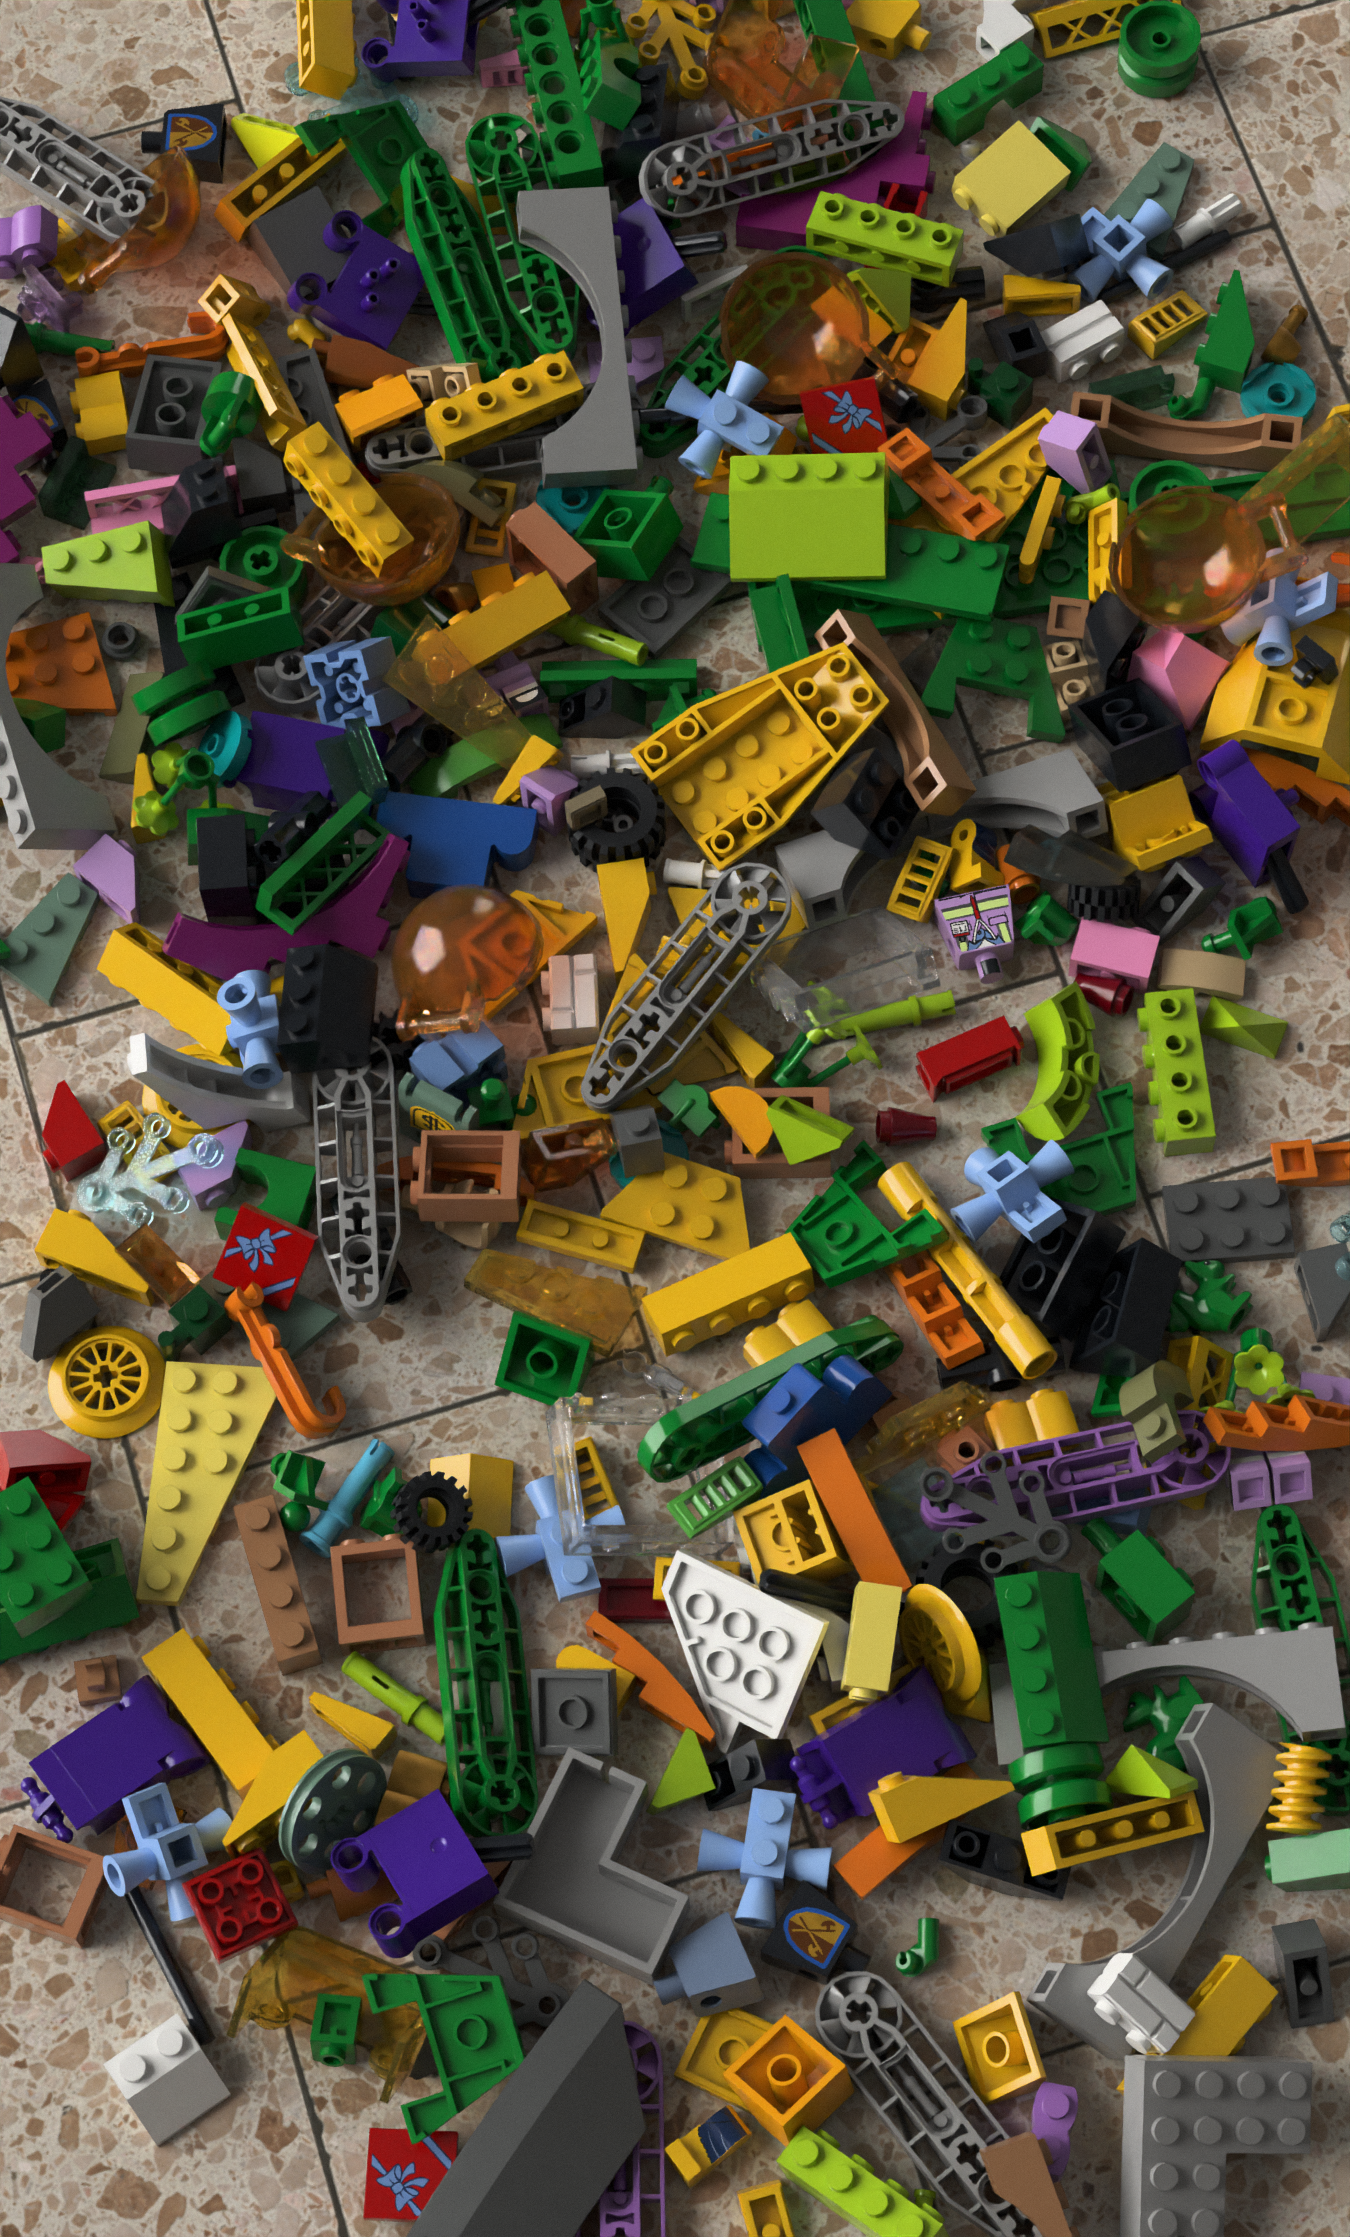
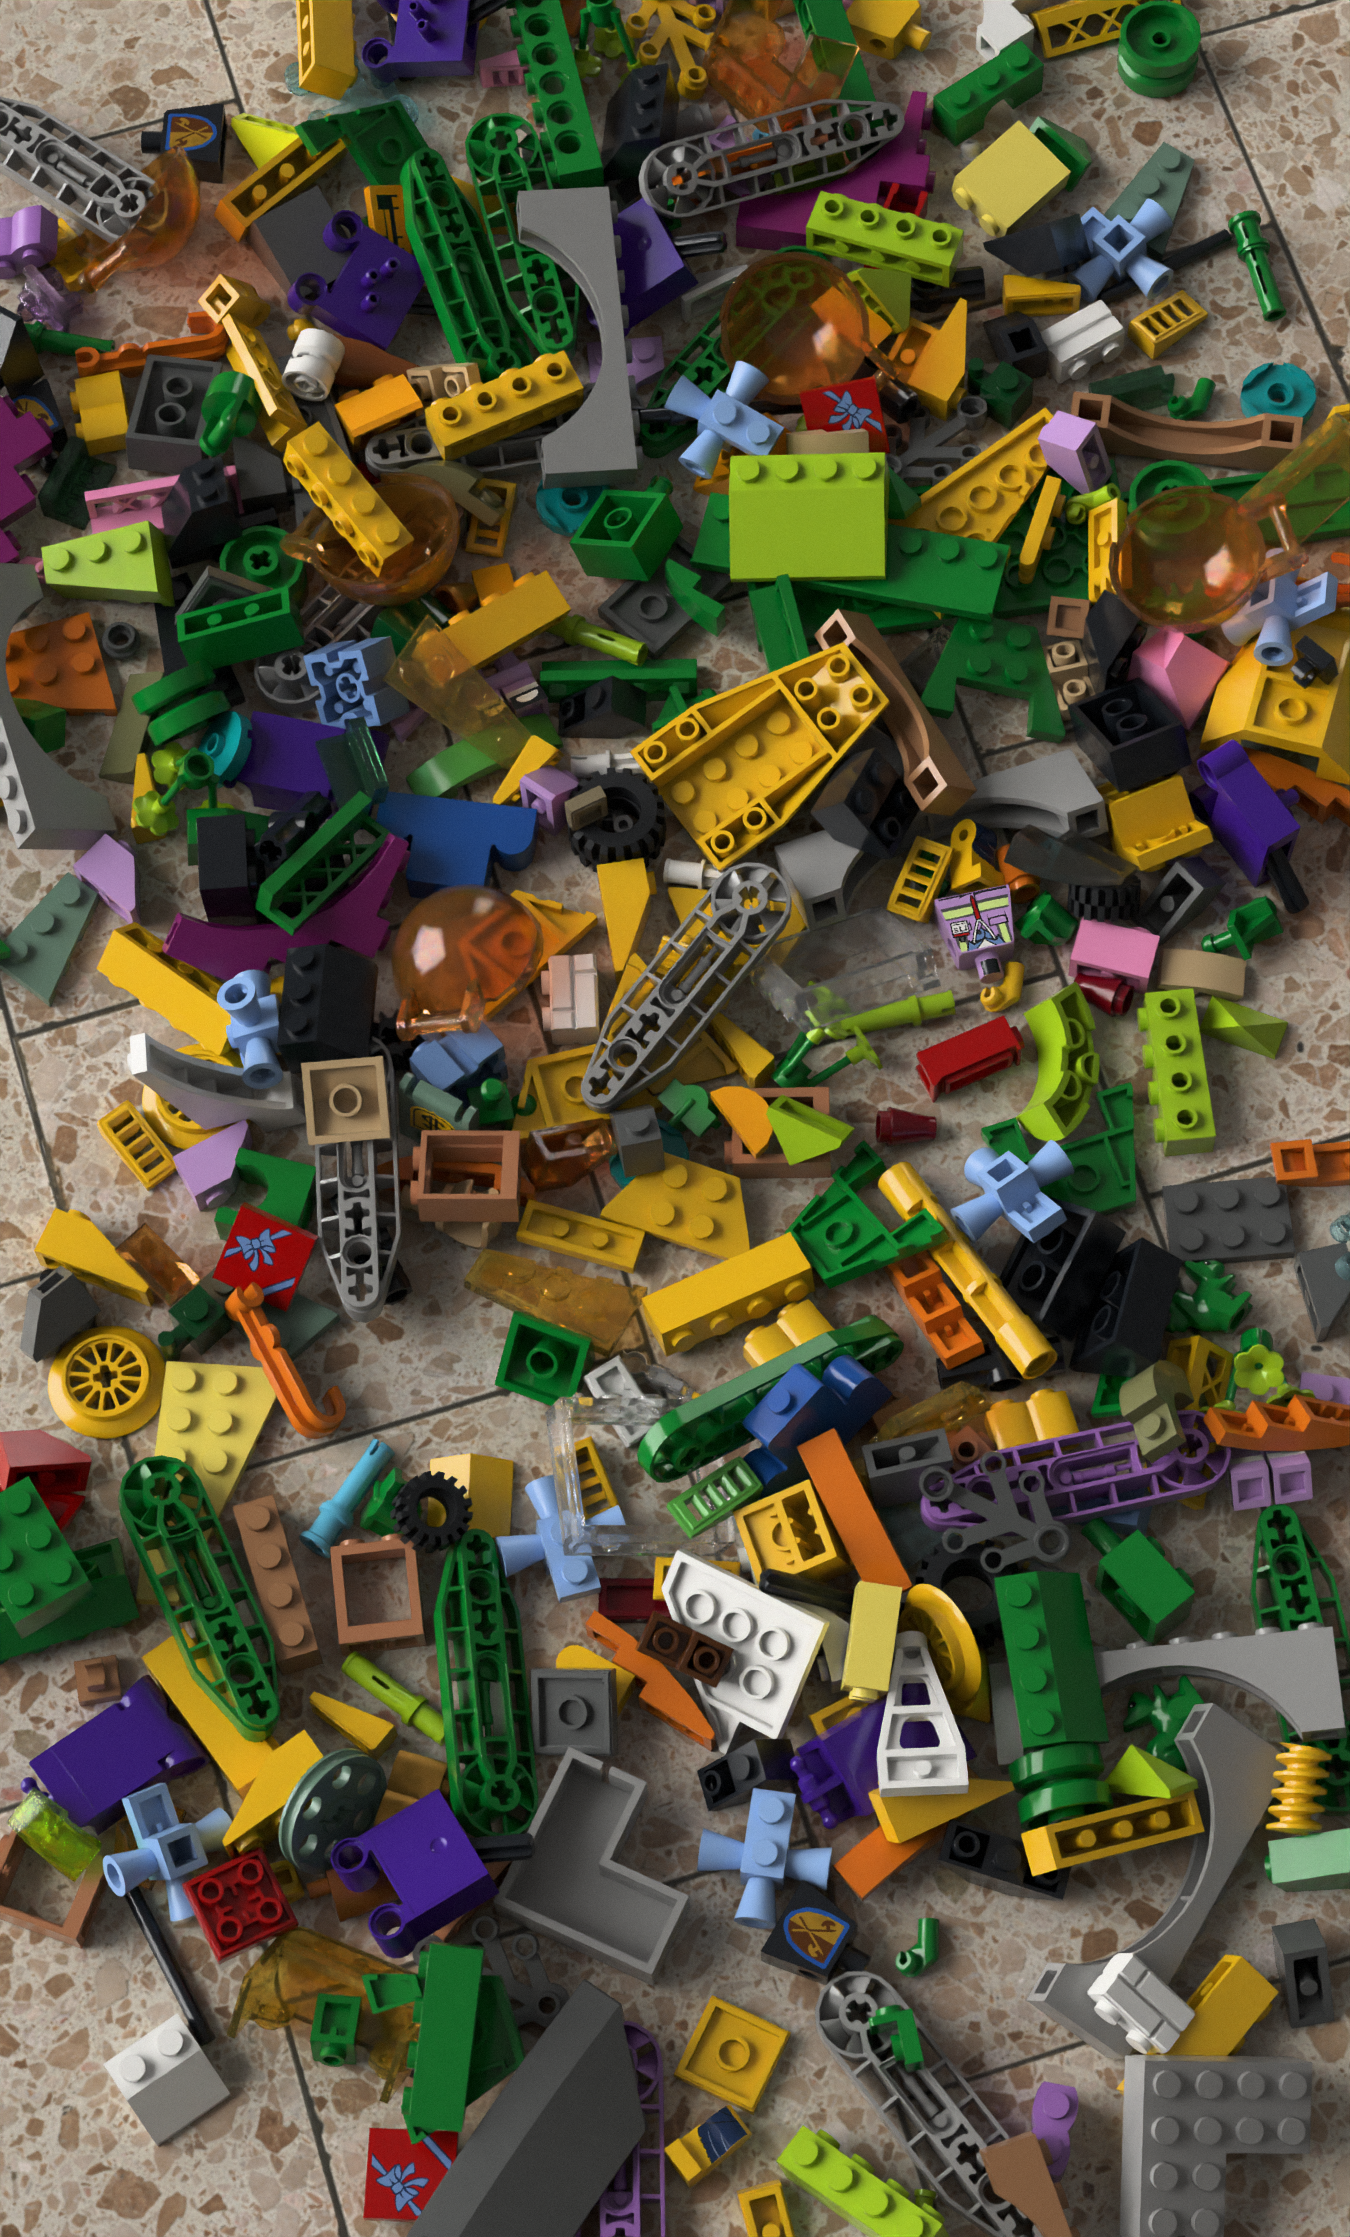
(52, 1835): none -> clear neon green slope
(70, 1136): red slope -> none
(143, 1170): clear light blue plant -> none
(210, 1617): none -> green beam
(297, 1480): green piece -> none
(313, 364): none -> white wheel
(346, 1100): none -> tan slope
(386, 213): none -> light orange tile
(413, 749): black piece -> none
(445, 2036): none -> green brick
(542, 544): nougat window -> none
(607, 81): green arch -> none
(616, 1378): none -> white plate
(684, 1649): none -> reddish brown slope
(684, 1776): lime slope -> none
(687, 591): none -> green slope
(711, 1970): sand blue torso -> none
(789, 2080): light orange slope -> none
(827, 442): none -> tan slope
(897, 1463): none -> dark grey slope
(905, 2043): none -> green bracket
(919, 1769): none -> white plate
(939, 490): orange slope -> none
(1000, 2050): yellow slope -> none
(1007, 993): none -> yellow arm
(1206, 221): white axle -> none
(1230, 341): green slope -> none
(1254, 251): none -> green pin
(1283, 345): pearl gold bar -> none

